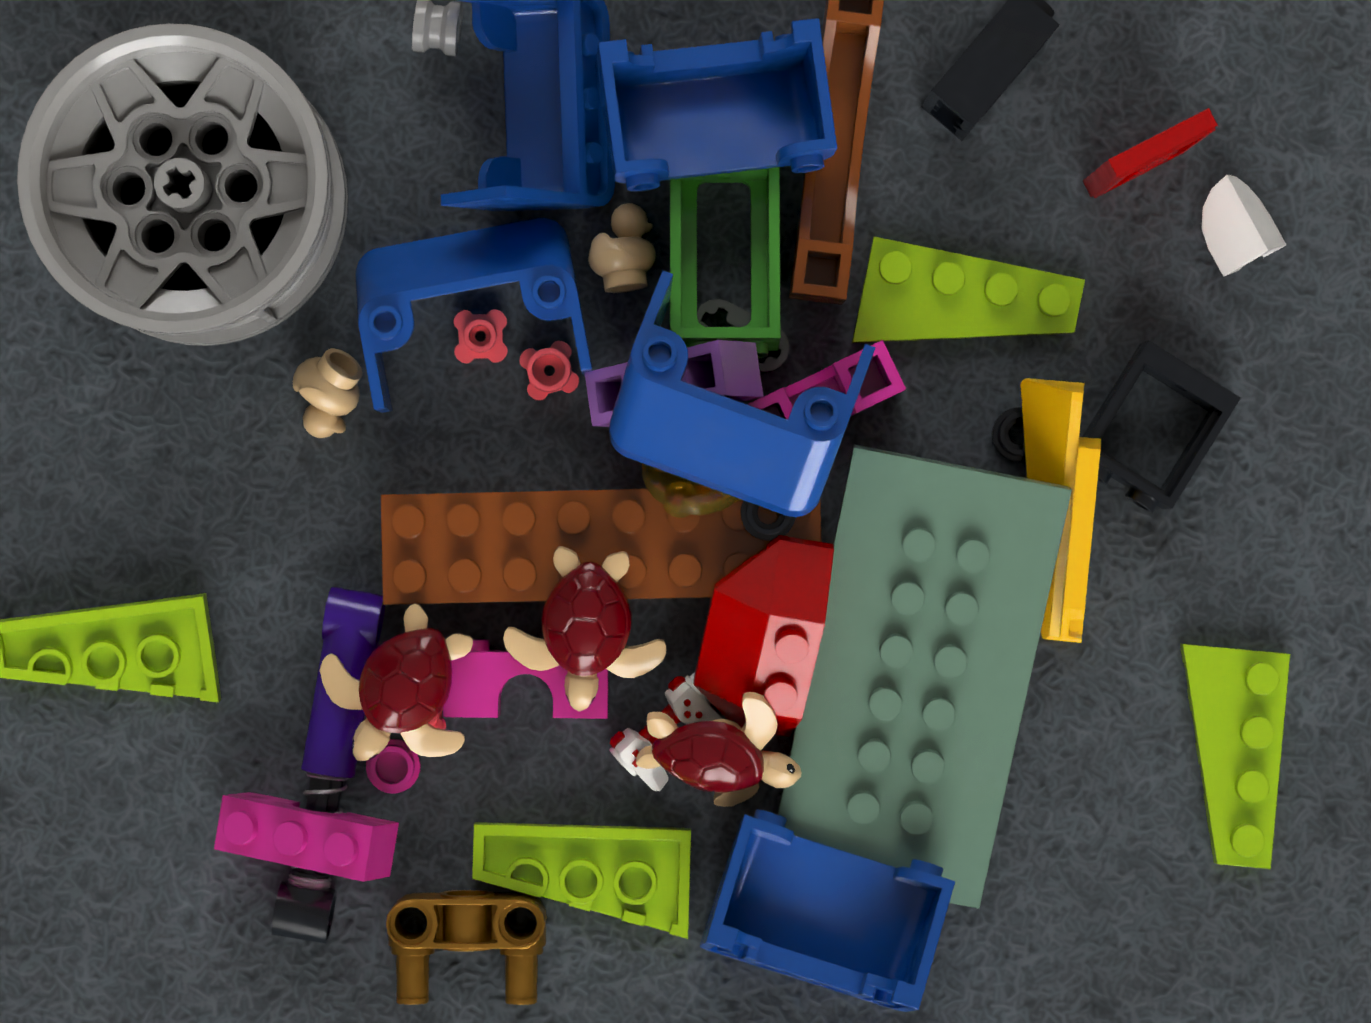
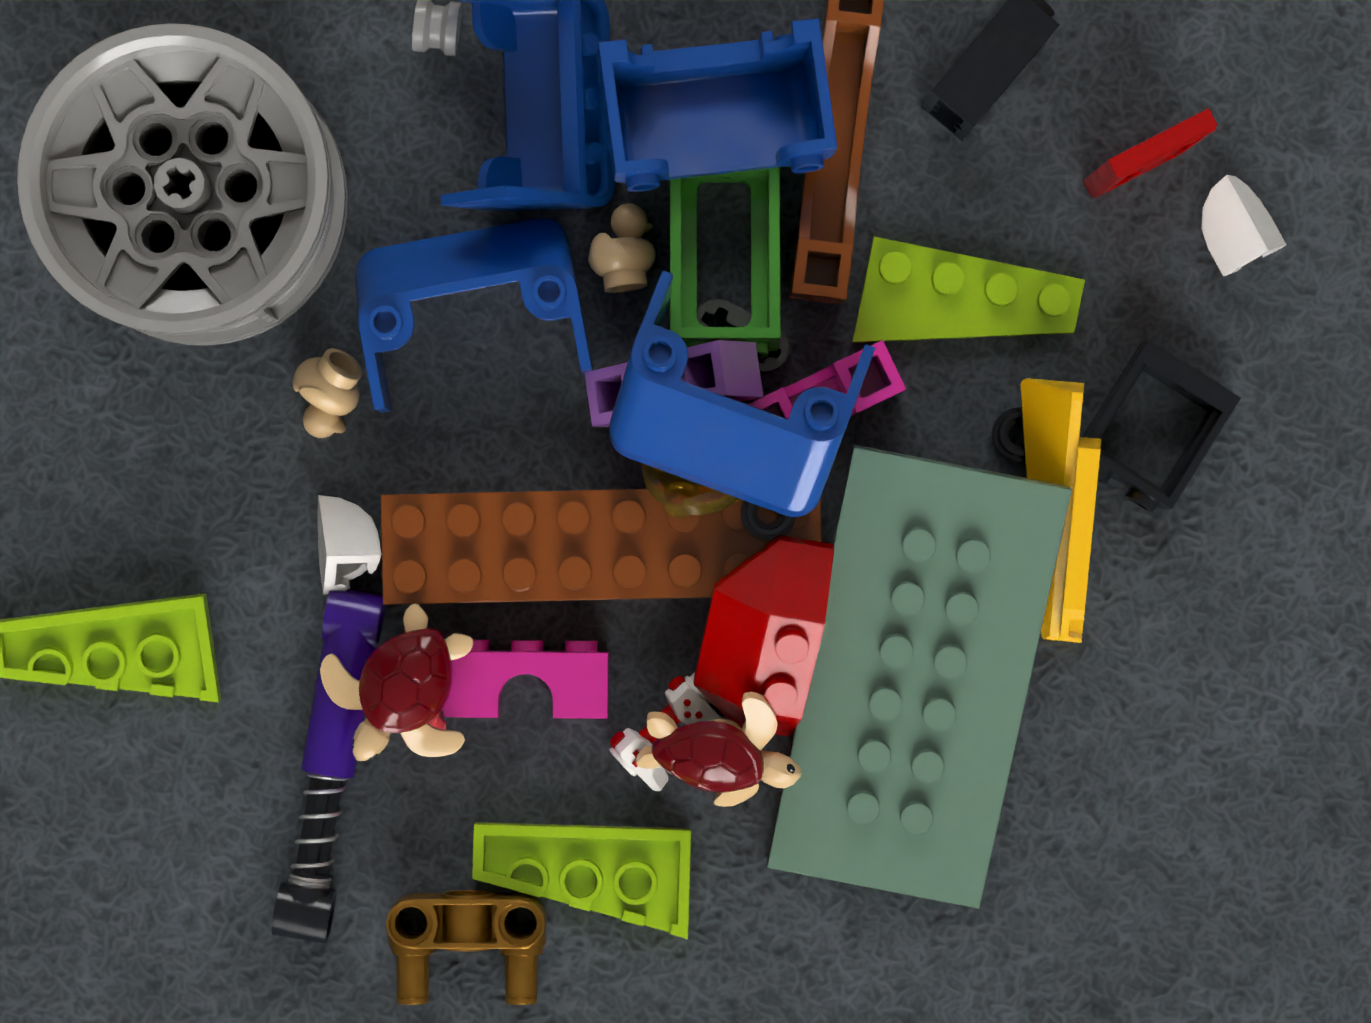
(307, 839): dark pink arch -> none
(345, 543): none -> white brick
(394, 768): dark pink plate -> none
(469, 325): coral plate -> none
(555, 356): coral plate -> none
(586, 628): dark red animal -> none
(828, 914): blue windscreen -> none
(1238, 730): lime wing -> none

